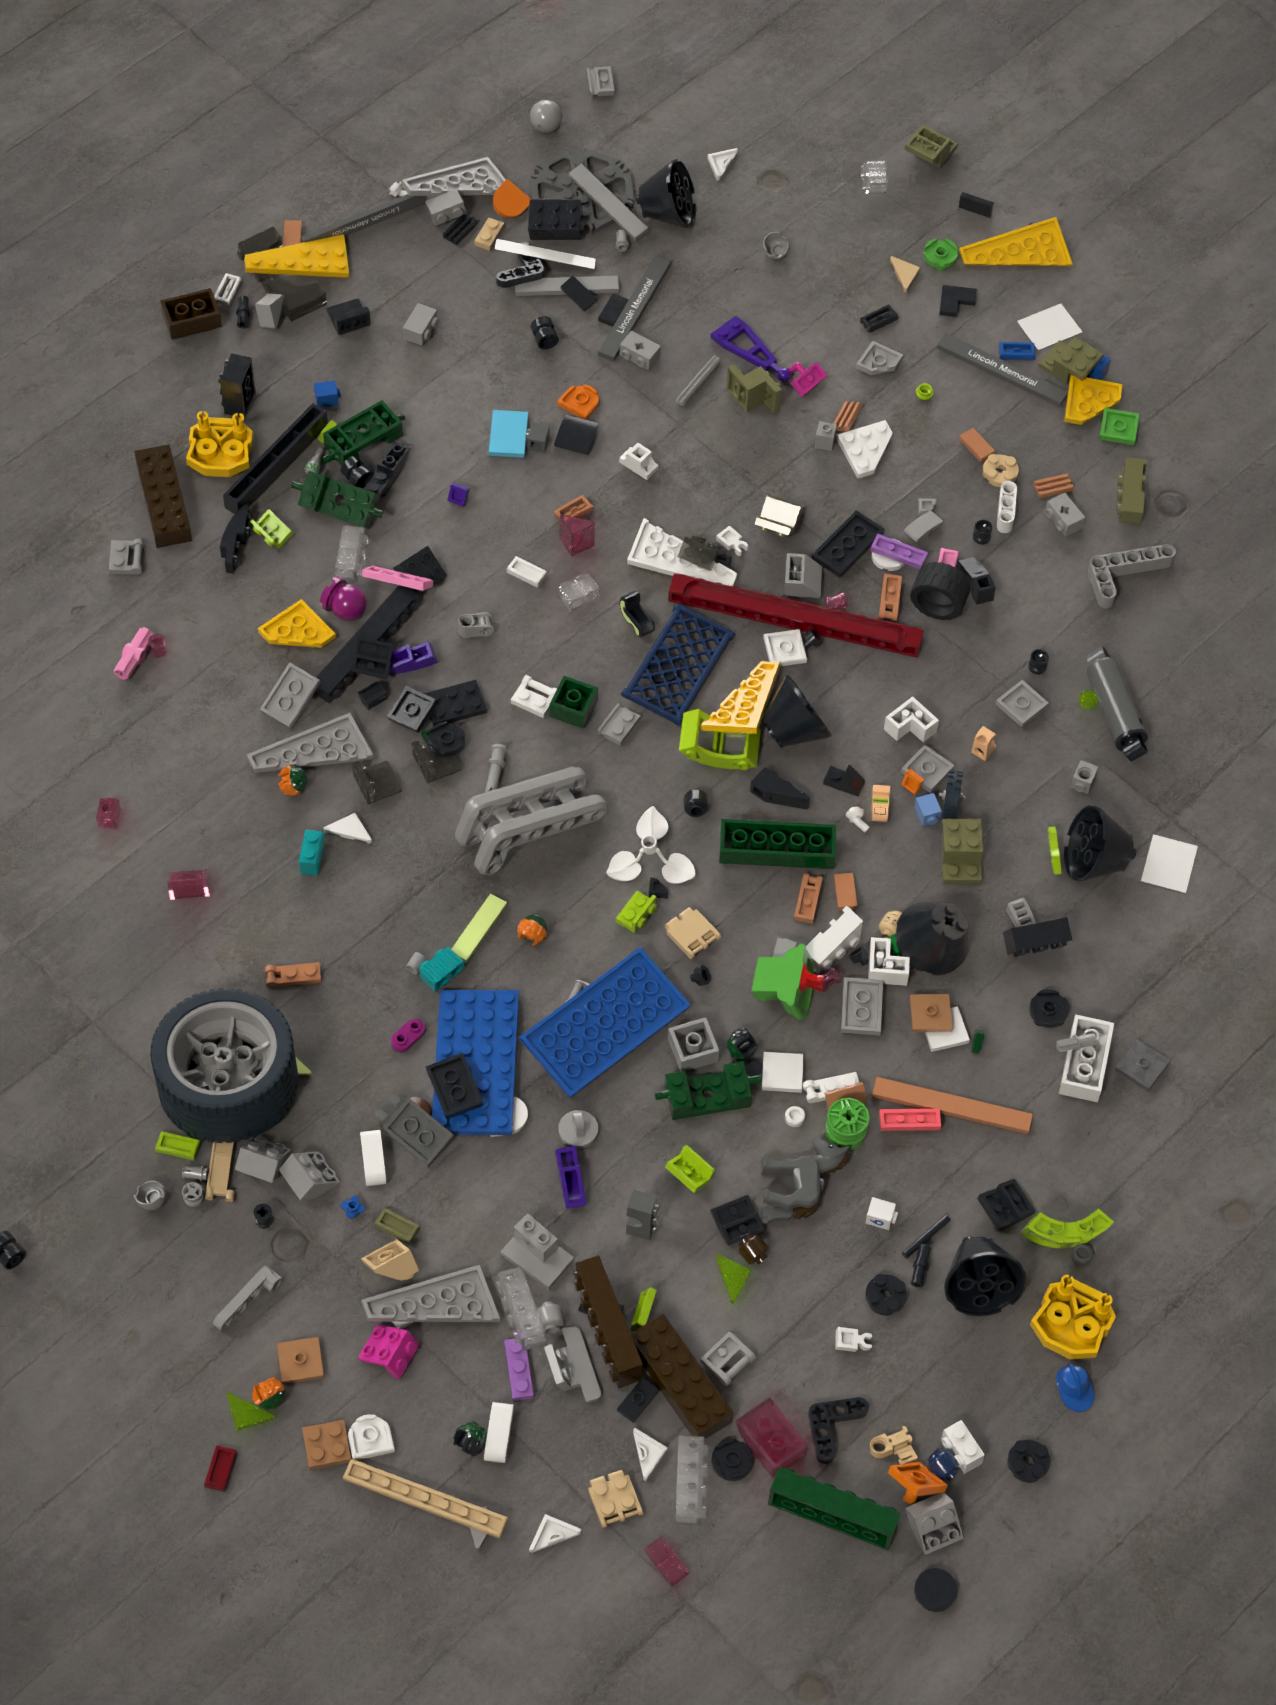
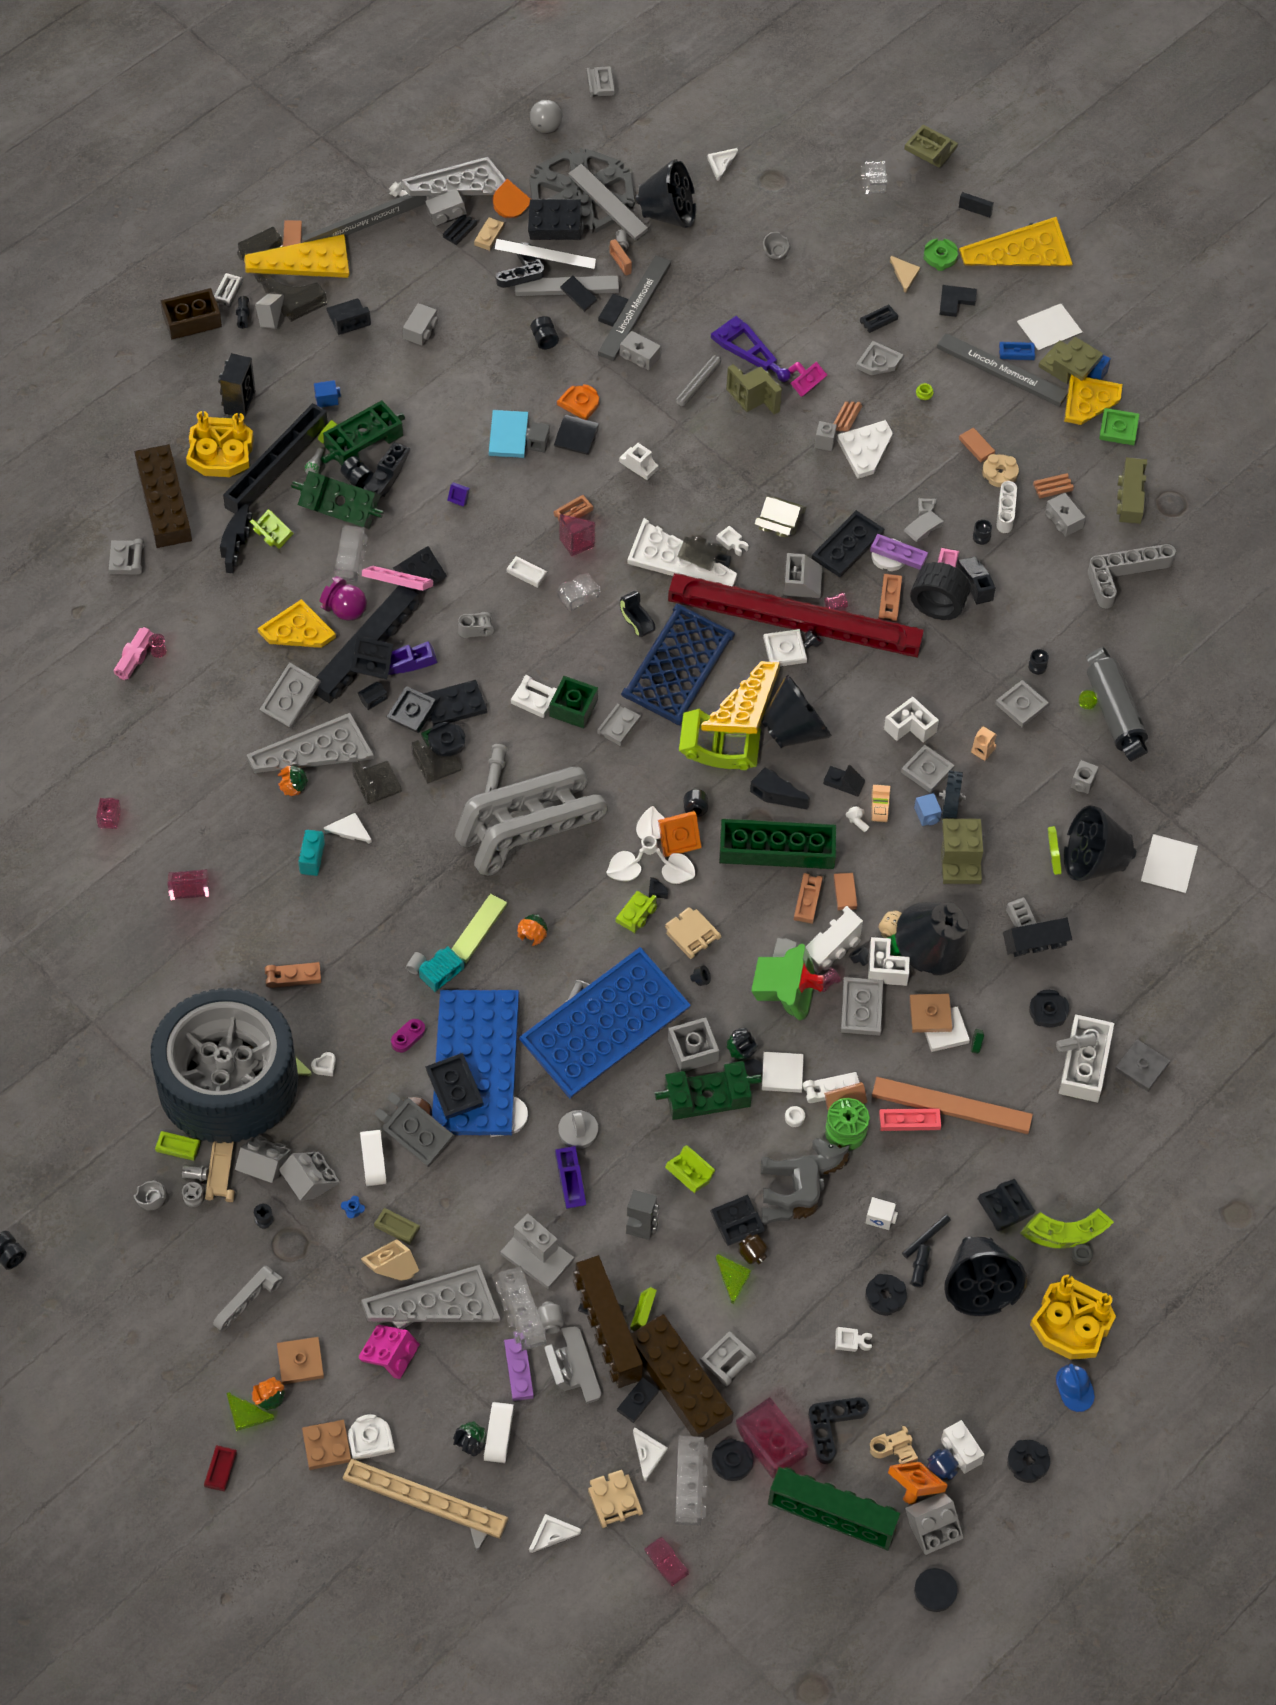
(324, 1065): none -> white tile
(620, 257): none -> nougat tile
(679, 833): none -> orange tile
(912, 782): orange tile -> none

